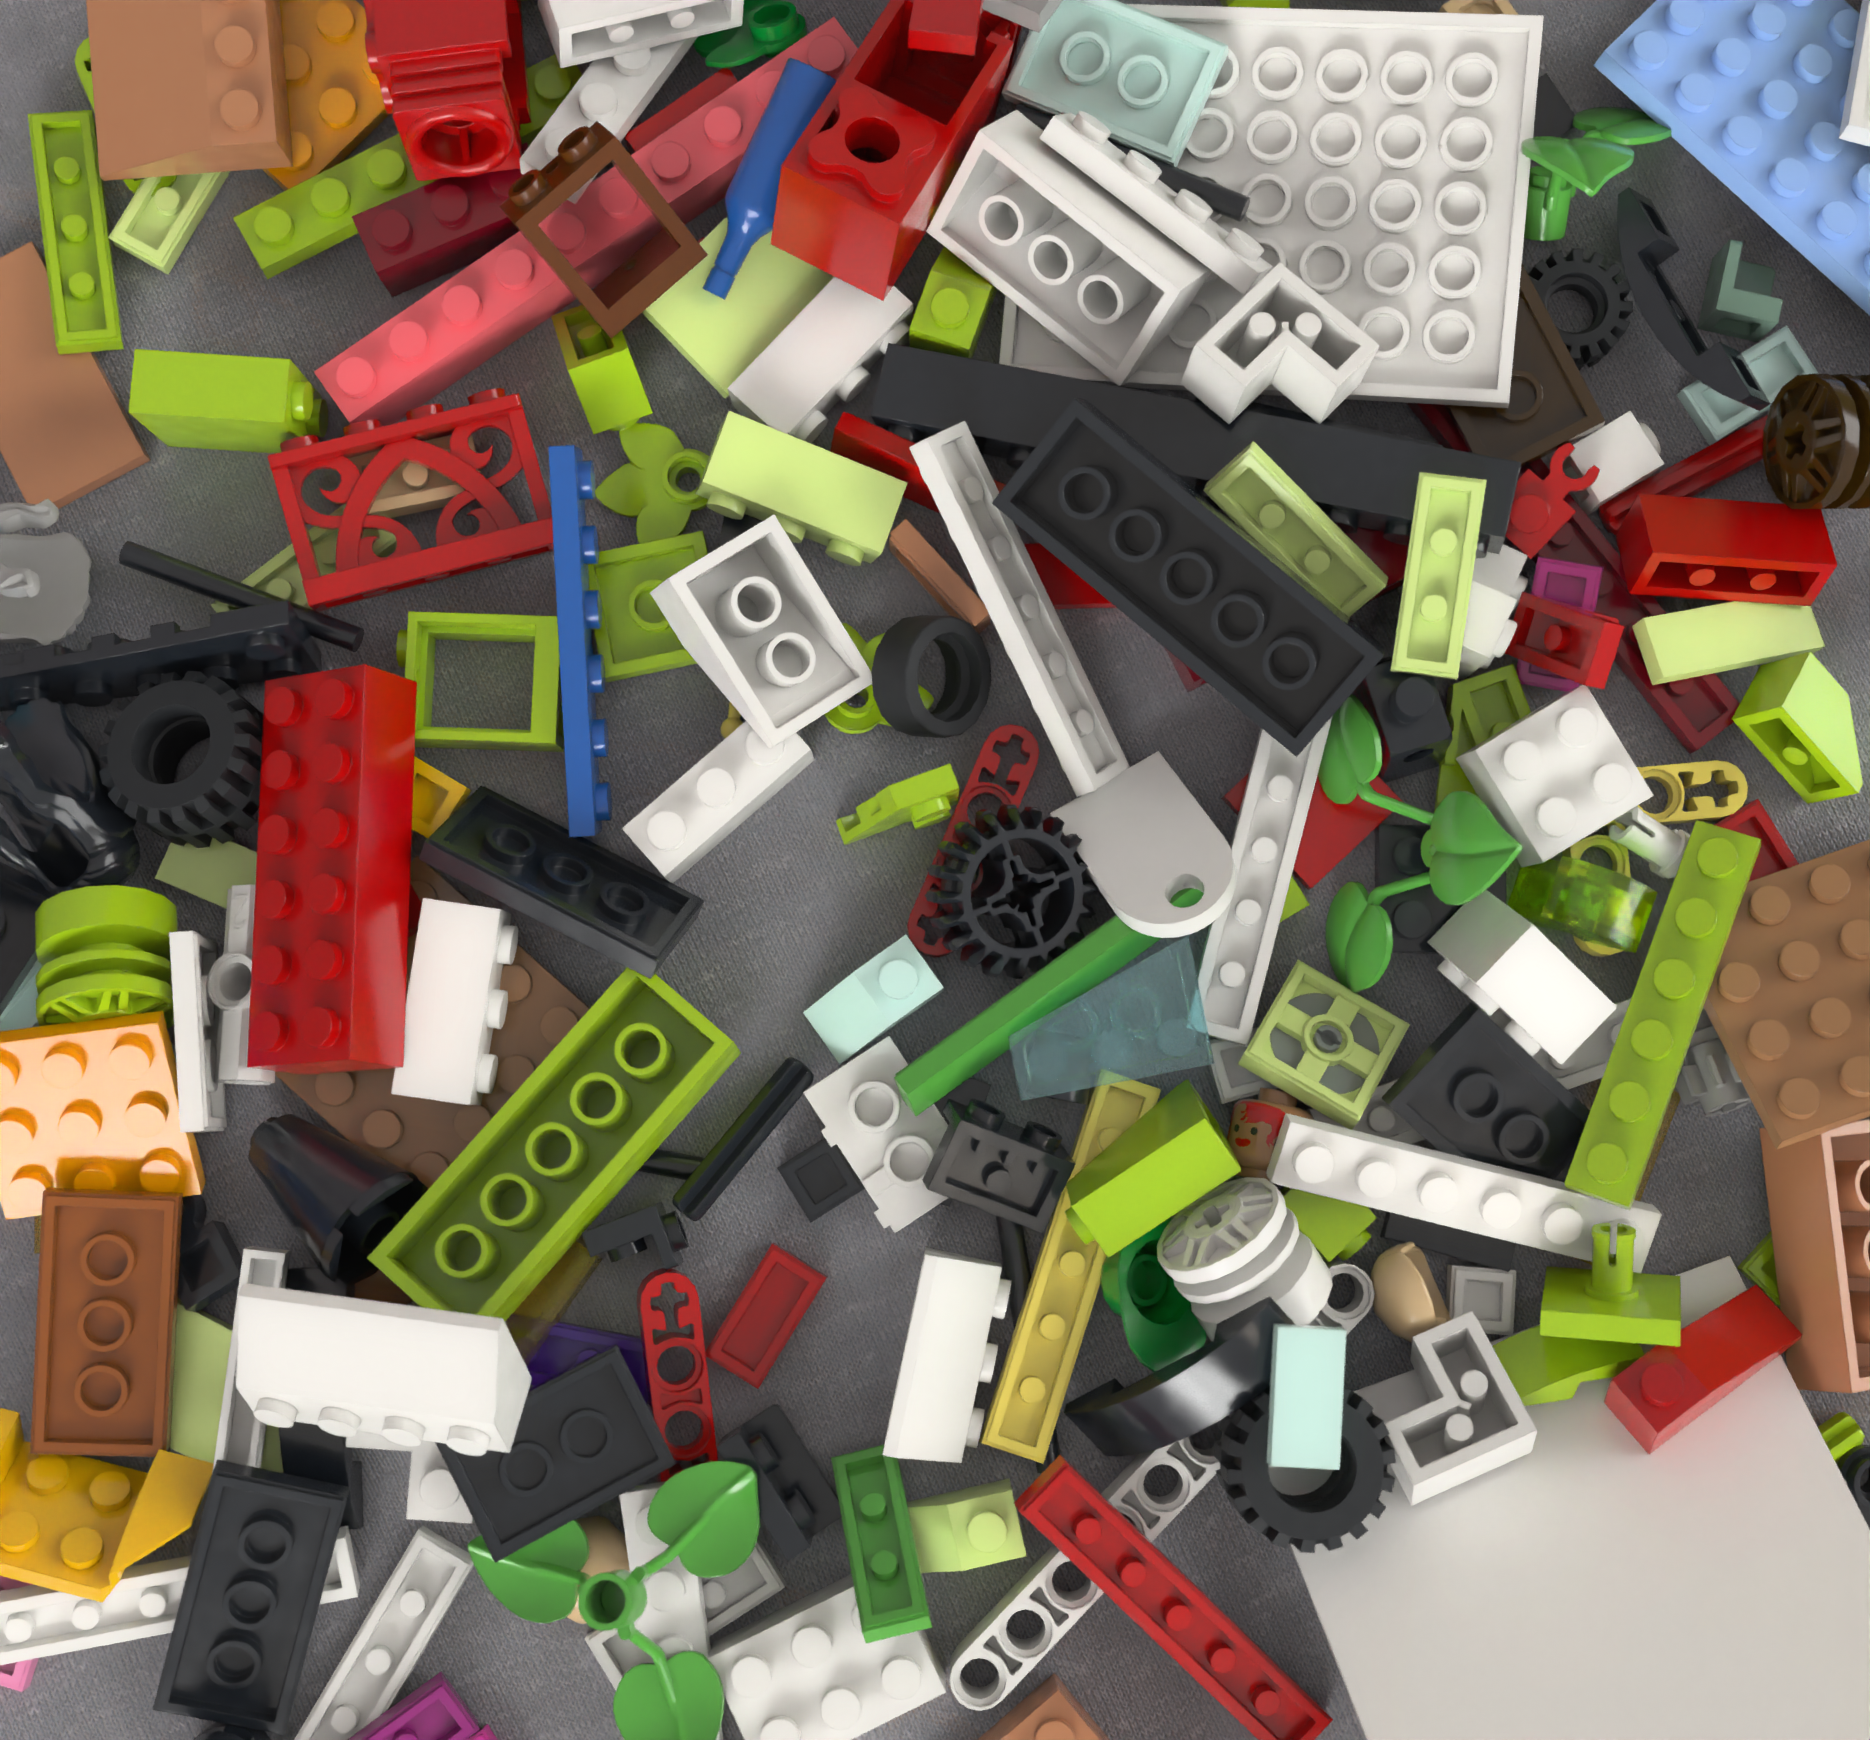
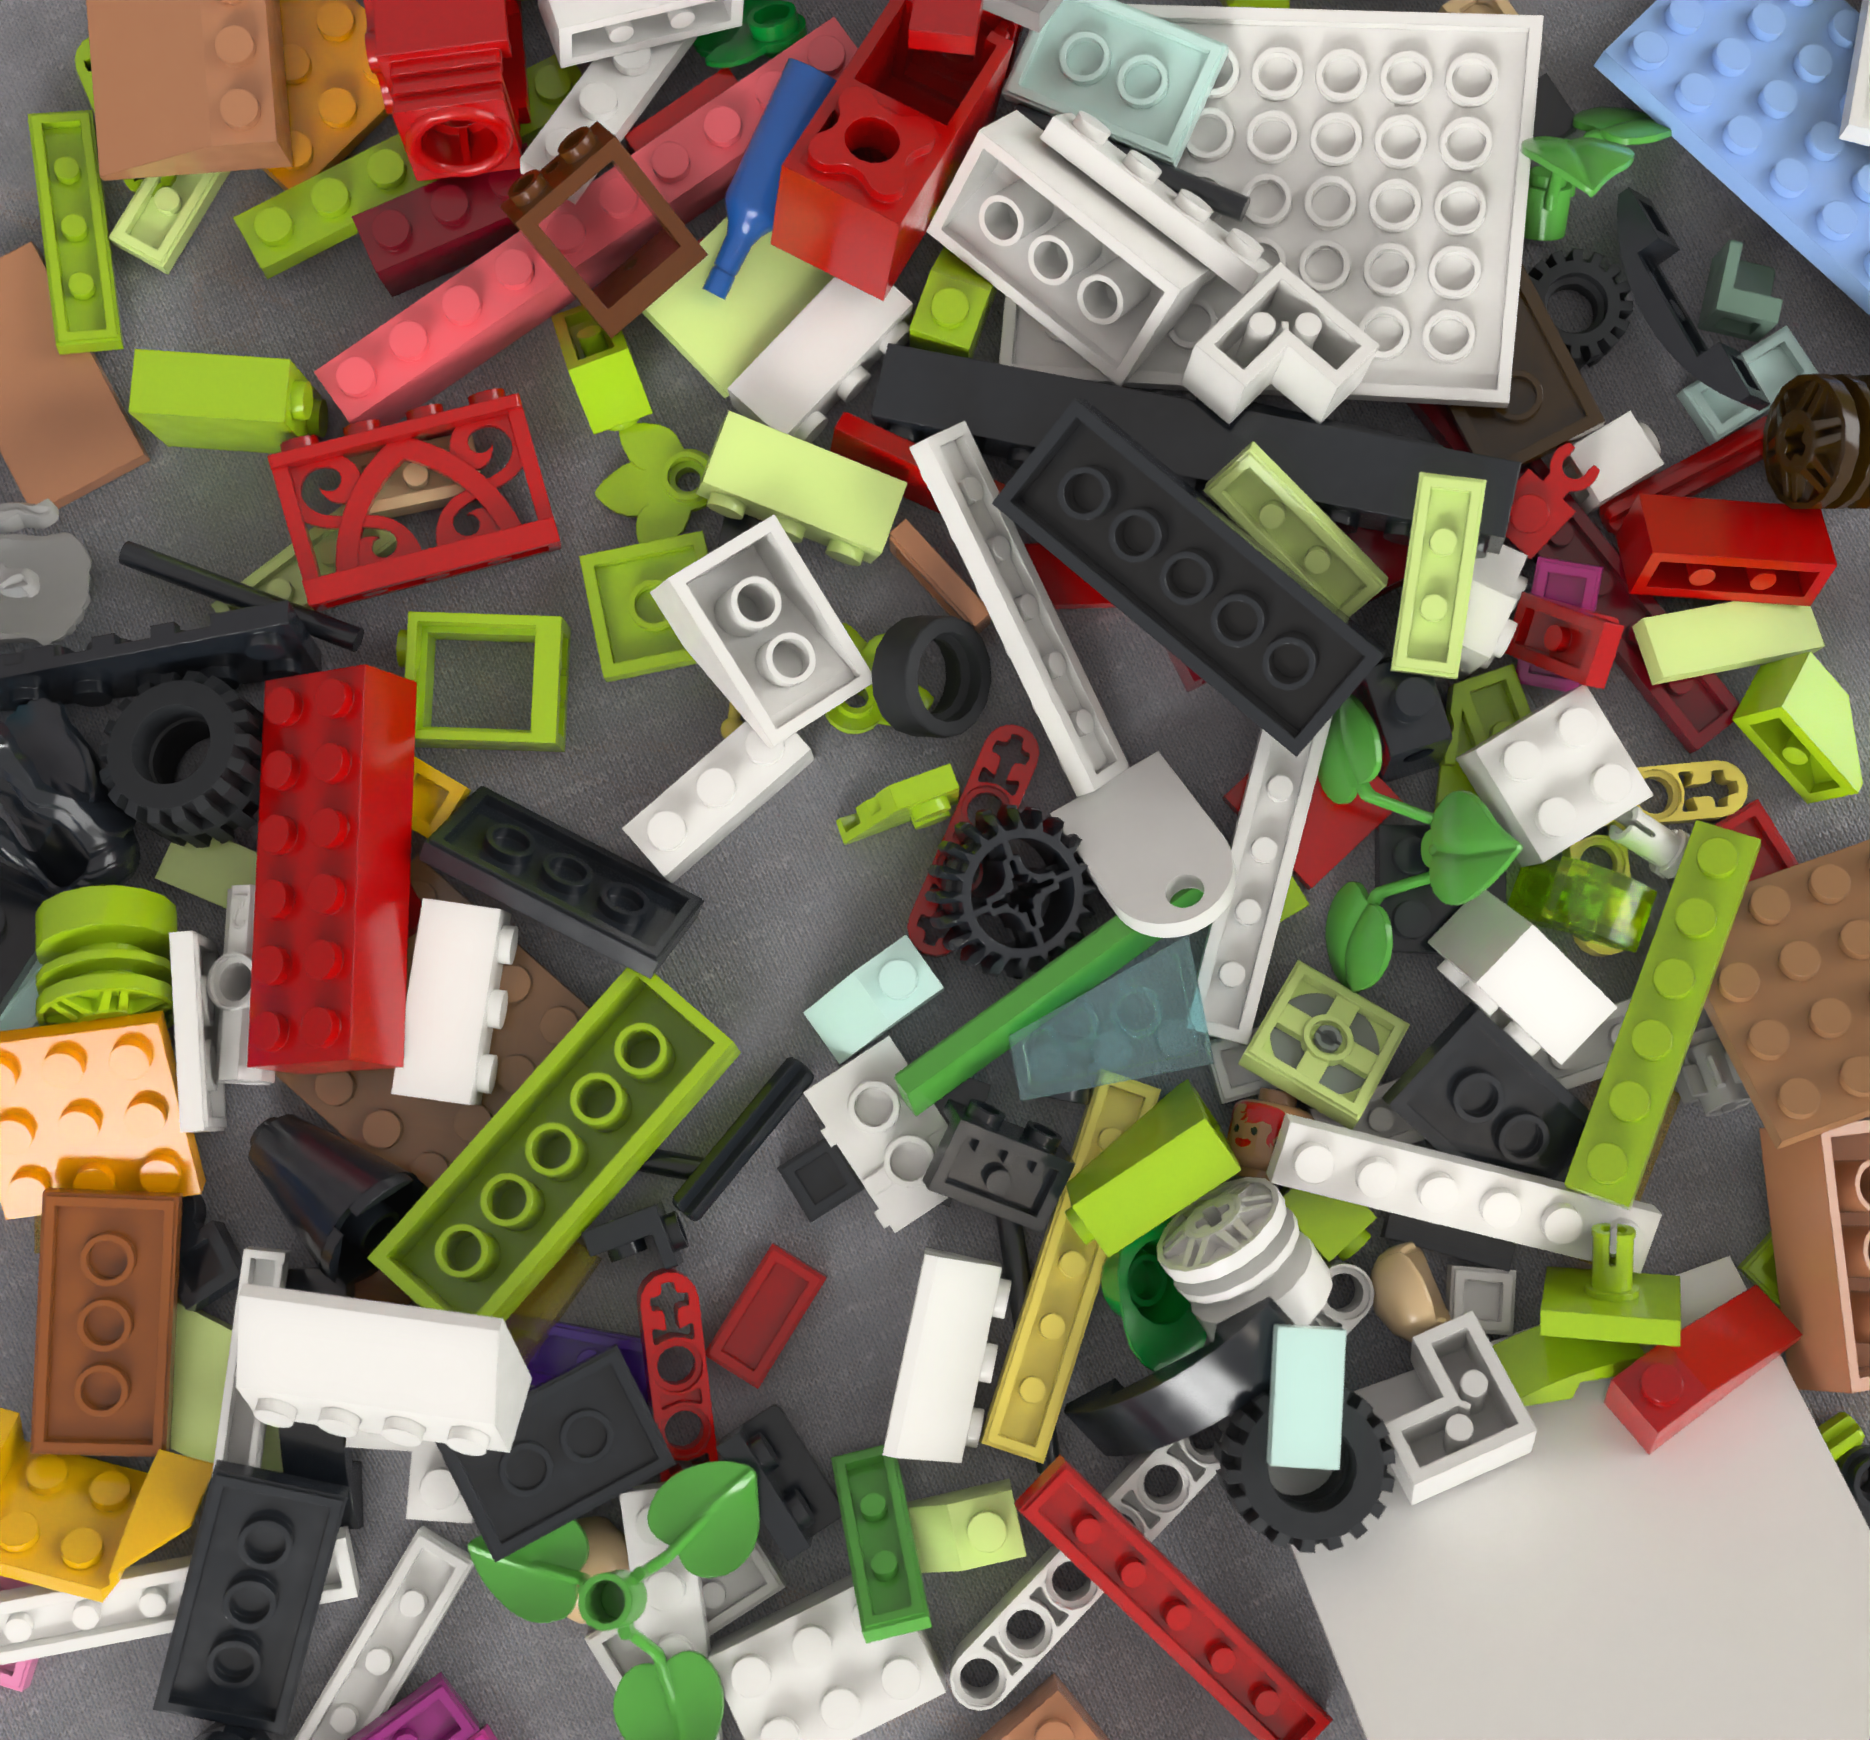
(577, 614): blue plate -> none

